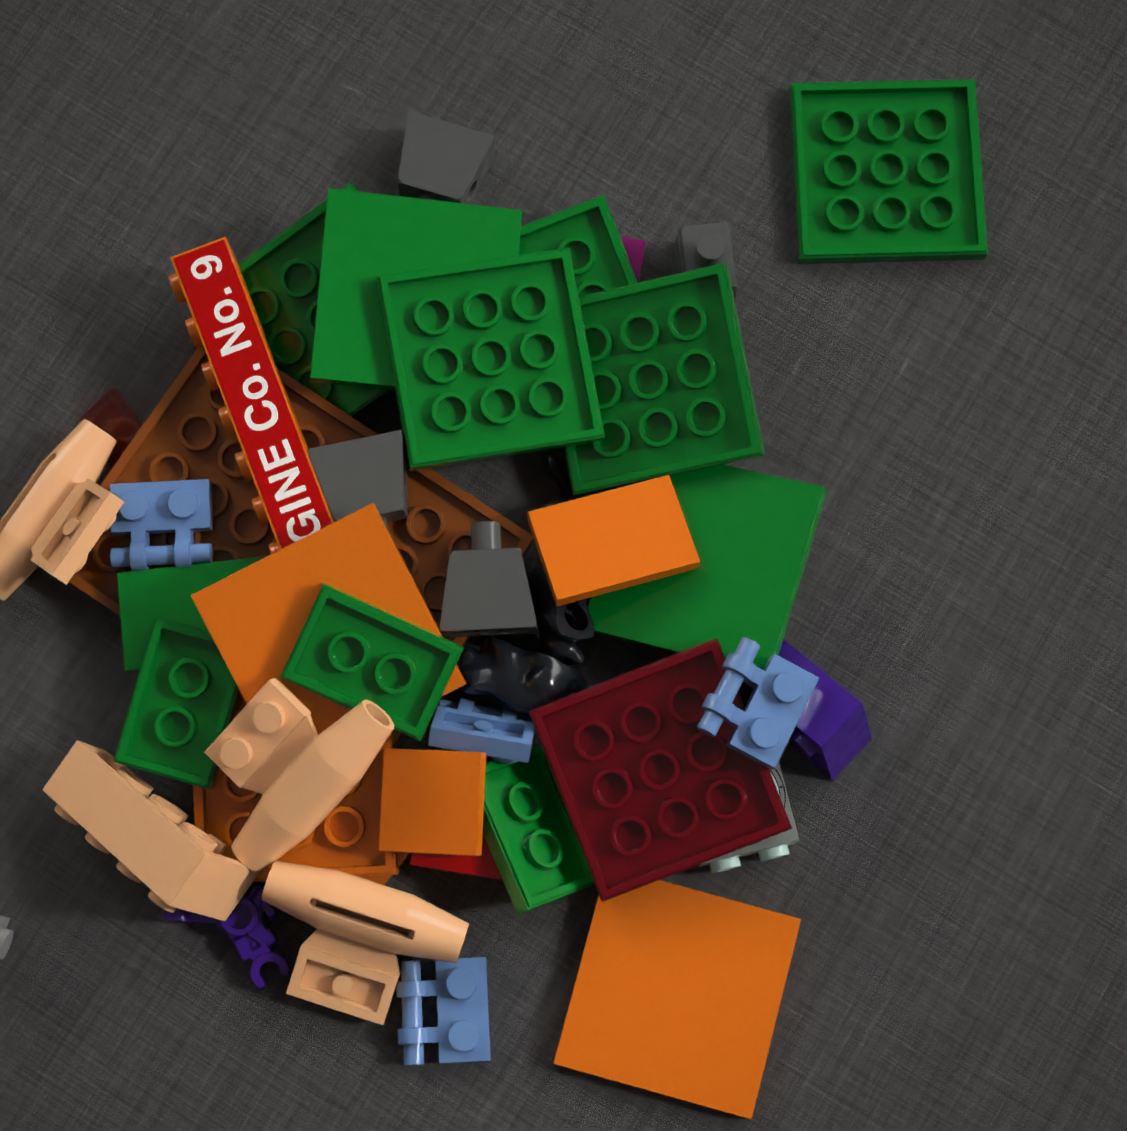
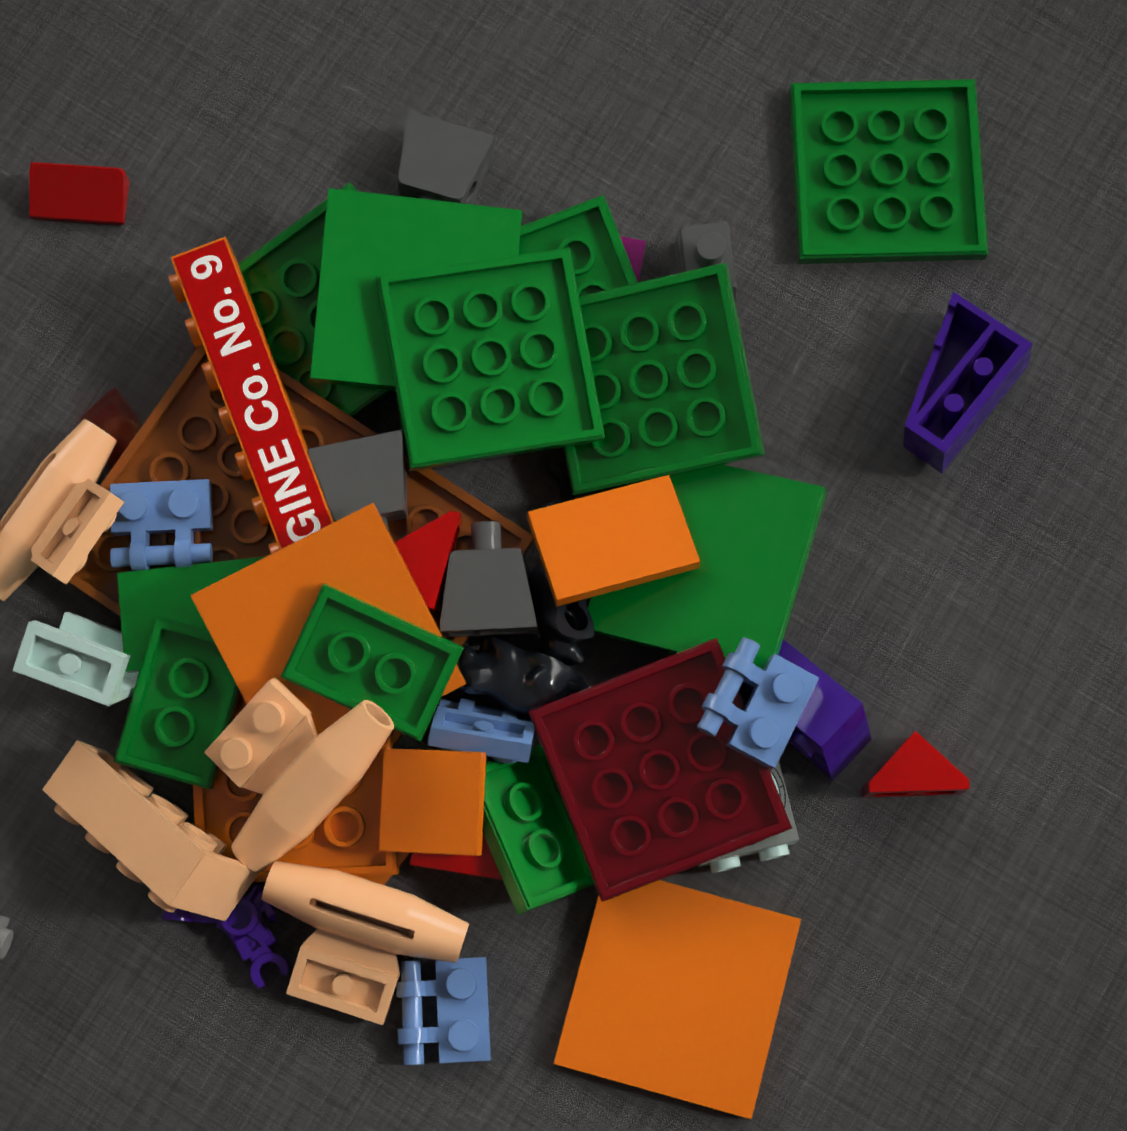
(77, 658): none -> light aqua panel
(78, 193): none -> red slope
(427, 555): none -> red slope
(916, 771): none -> red slope
(964, 381): none -> dark purple wedge

